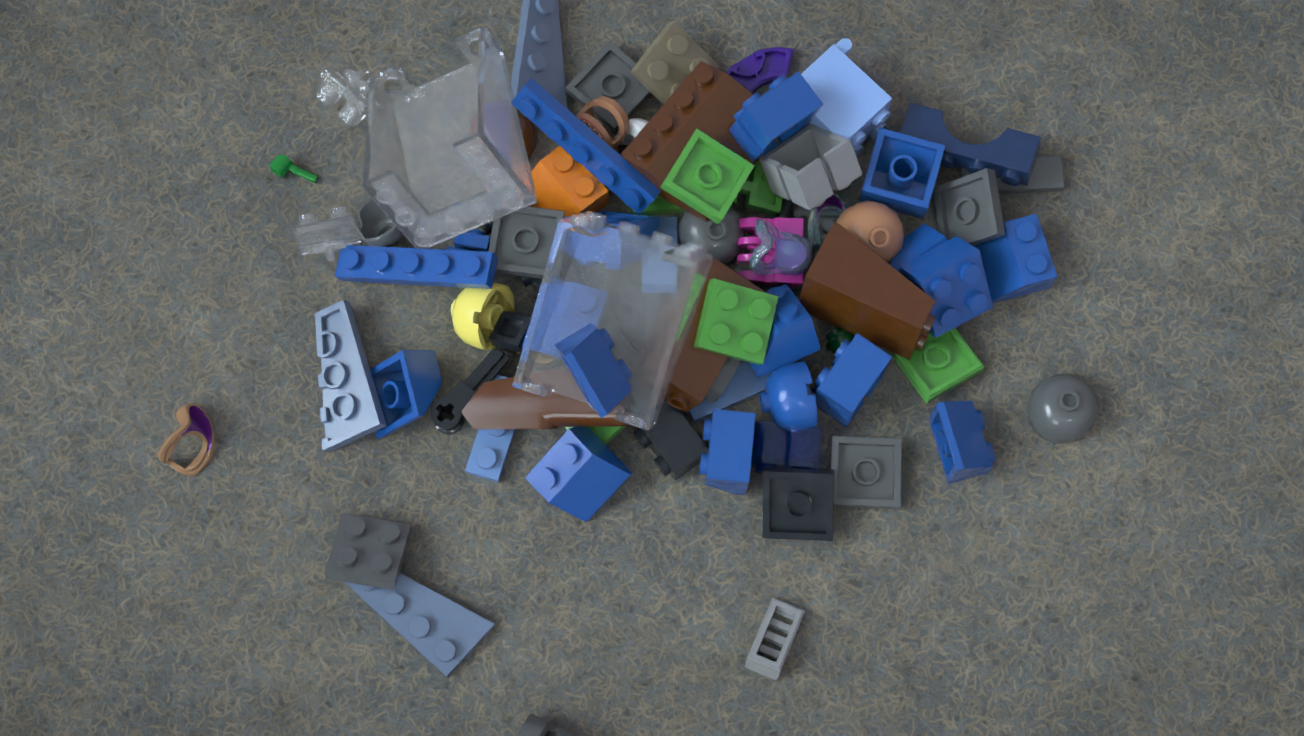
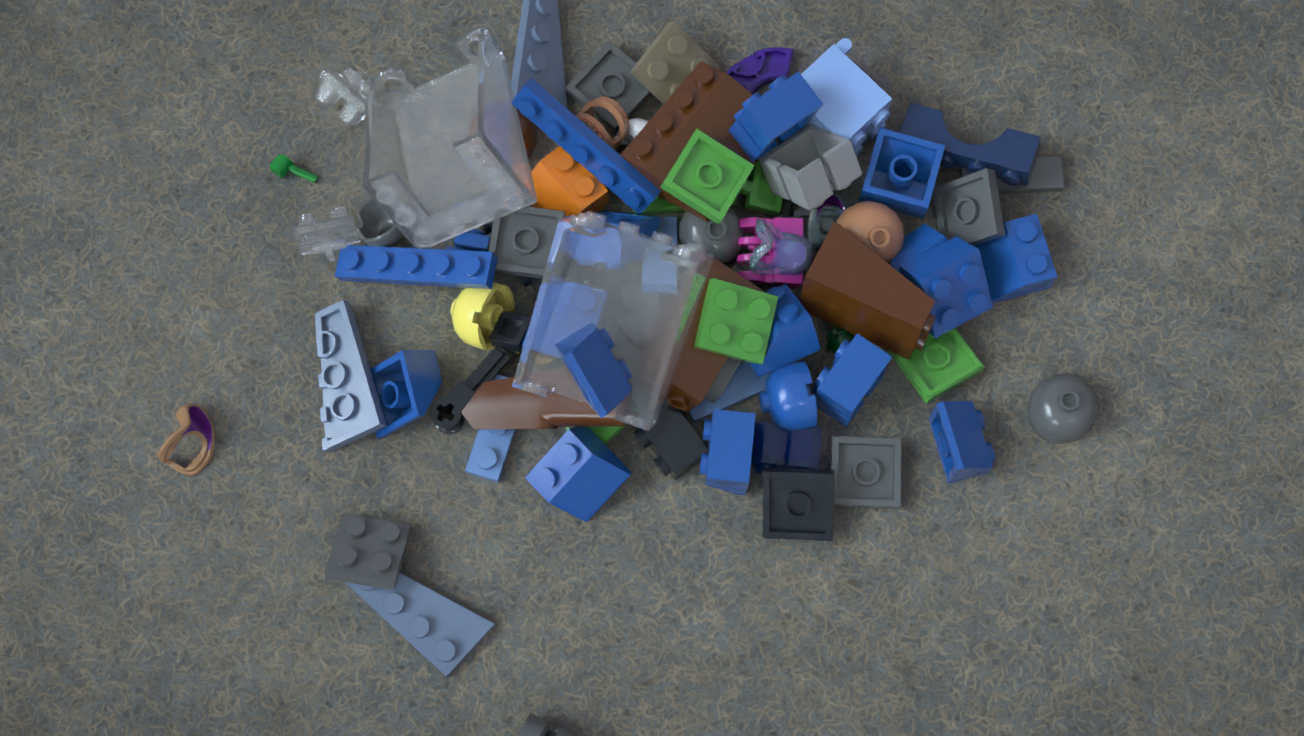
(763, 665): light grey slope -> none

